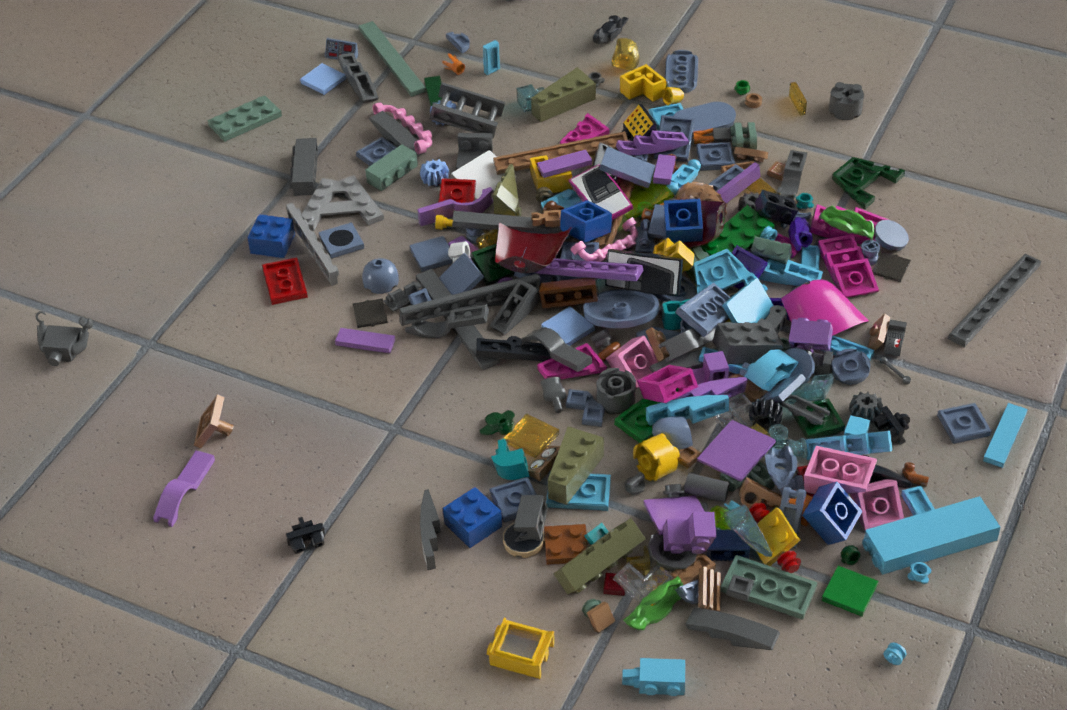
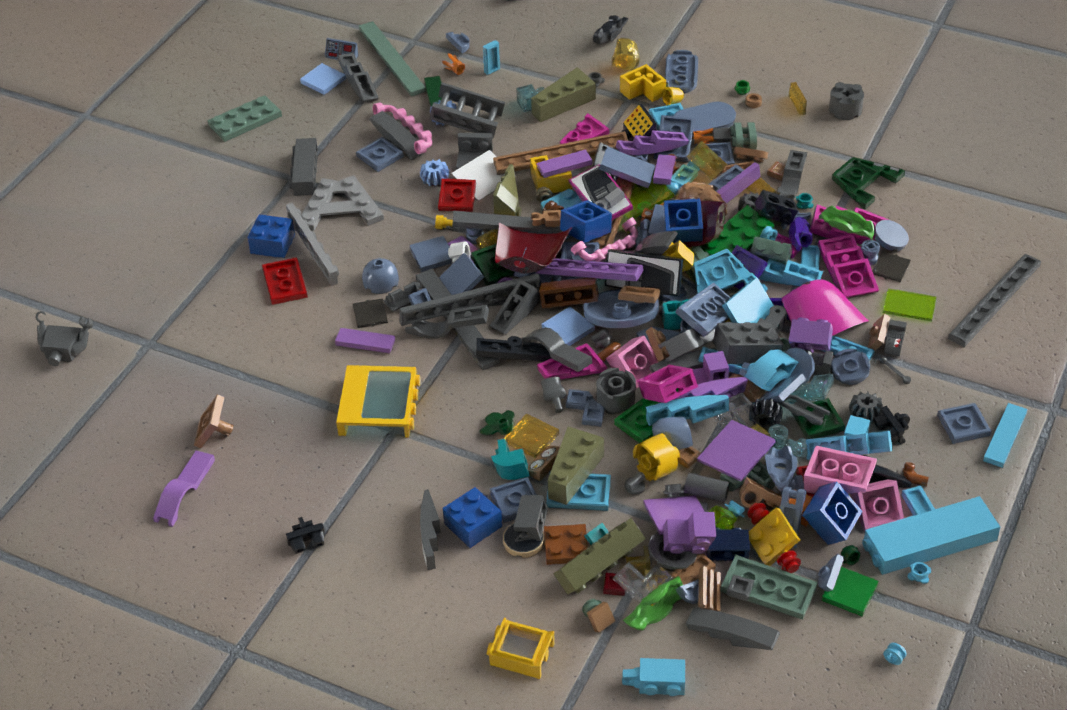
(341, 240): sand blue tile -> none
(378, 397): none -> panel
(391, 167): sand green brick -> none
(428, 214): medium lavender piece -> none
(611, 199): none -> light grey bar
(639, 294): none -> medium nougat plate
(656, 243): none -> dark grey slope
(706, 160): none -> clear yellow brick
(744, 525): clear light blue piece -> none
(829, 573): none -> sand blue plate
(909, 304): none -> clear neon green piece

